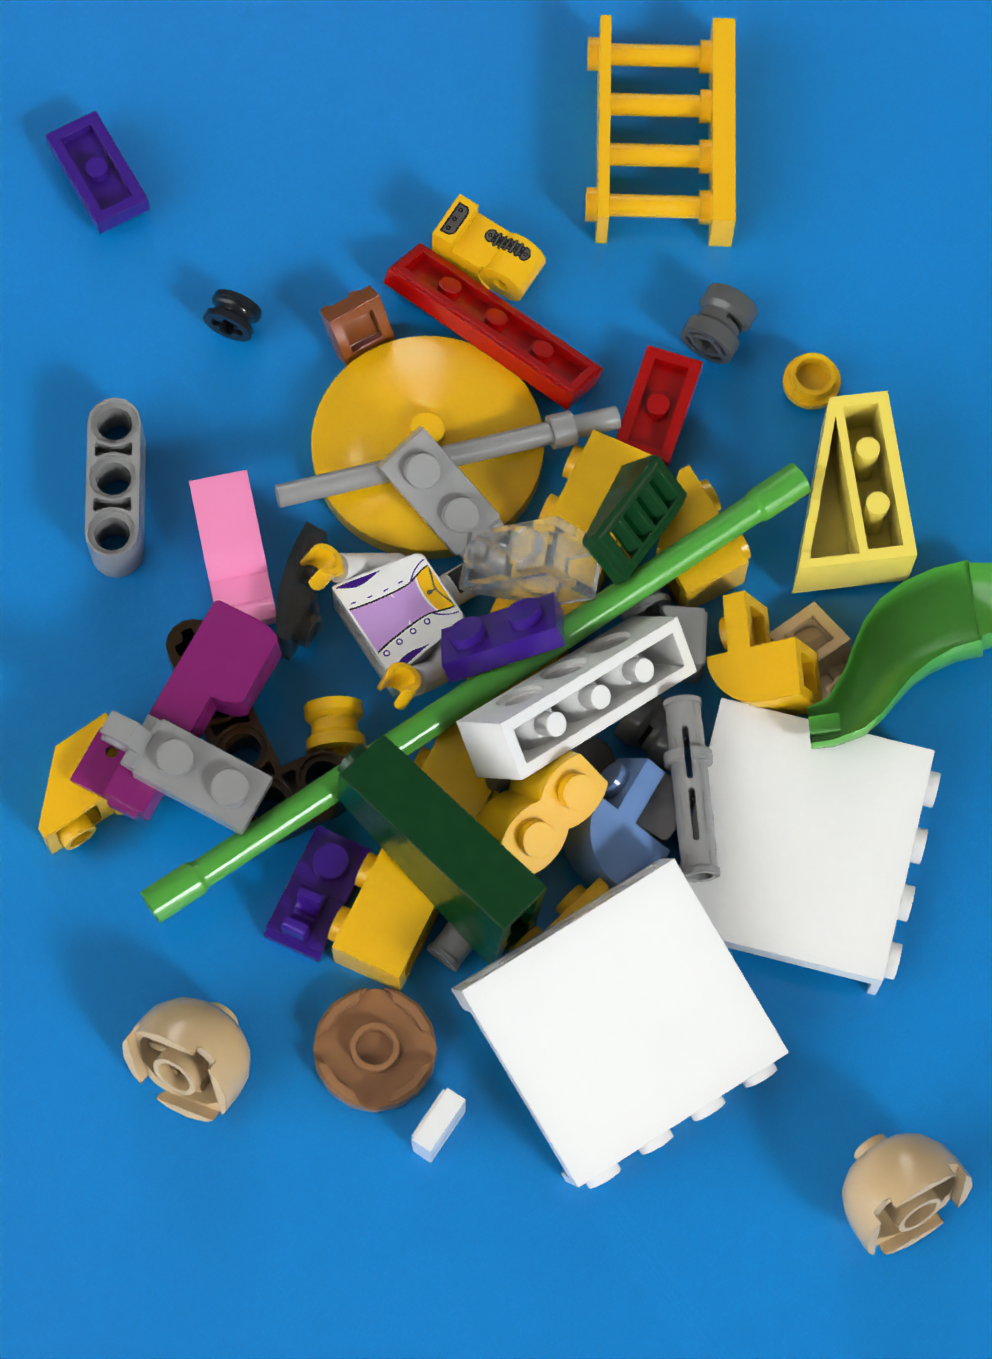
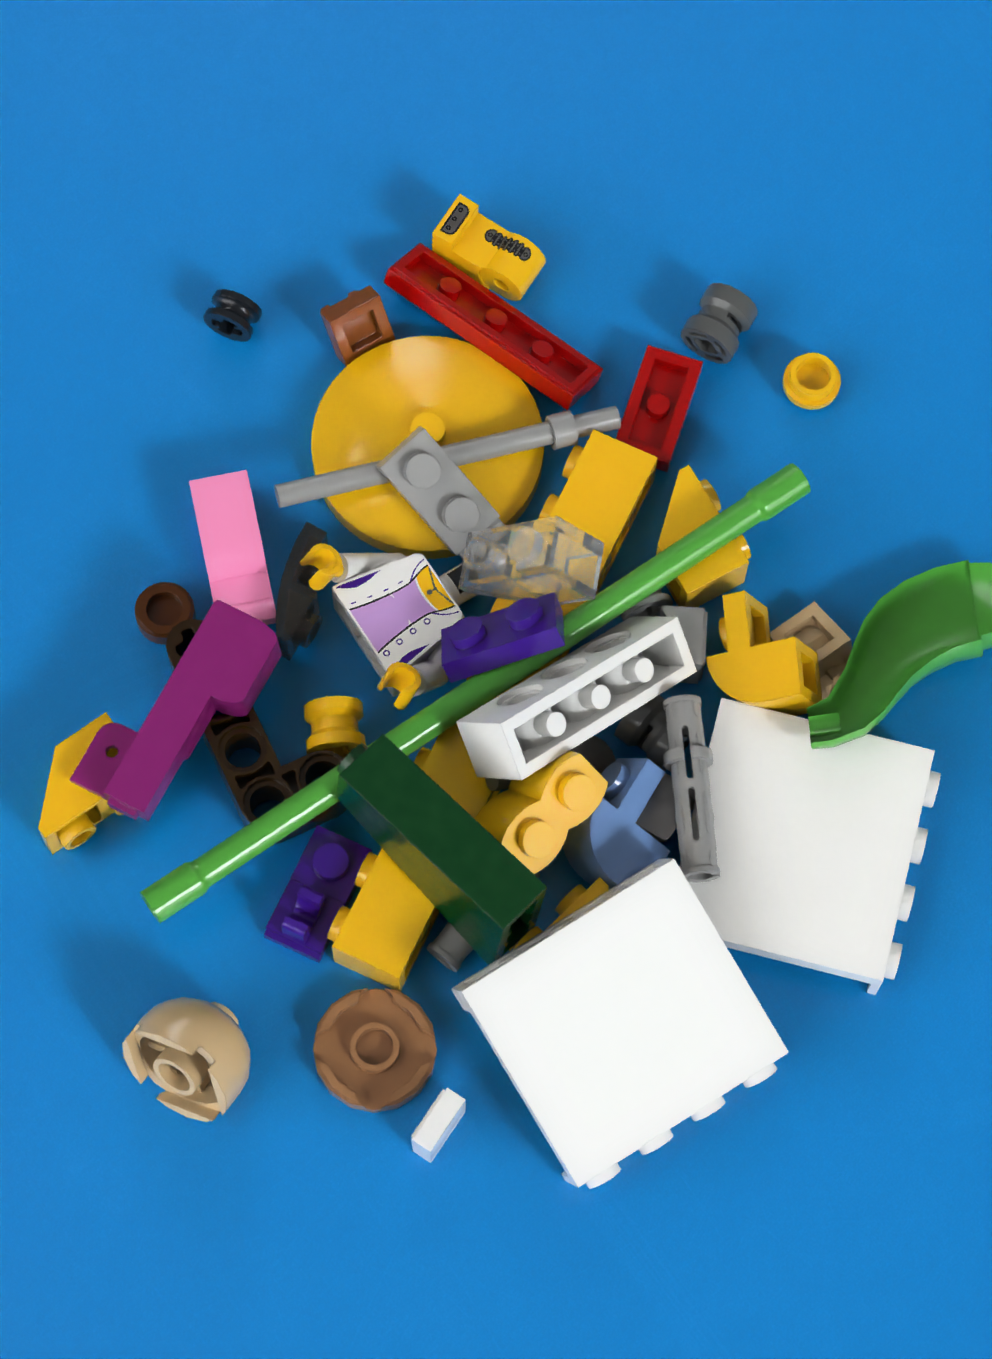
(97, 172): dark purple plate -> none
(110, 462): light grey beam -> none
(161, 609): none -> reddish brown tile
(188, 769): light grey hinge -> none
(637, 513): dark green slope -> none
(712, 107): yellow fence -> none
(858, 501): light yellow wedge -> none
(899, 1188): tan cylinder -> none

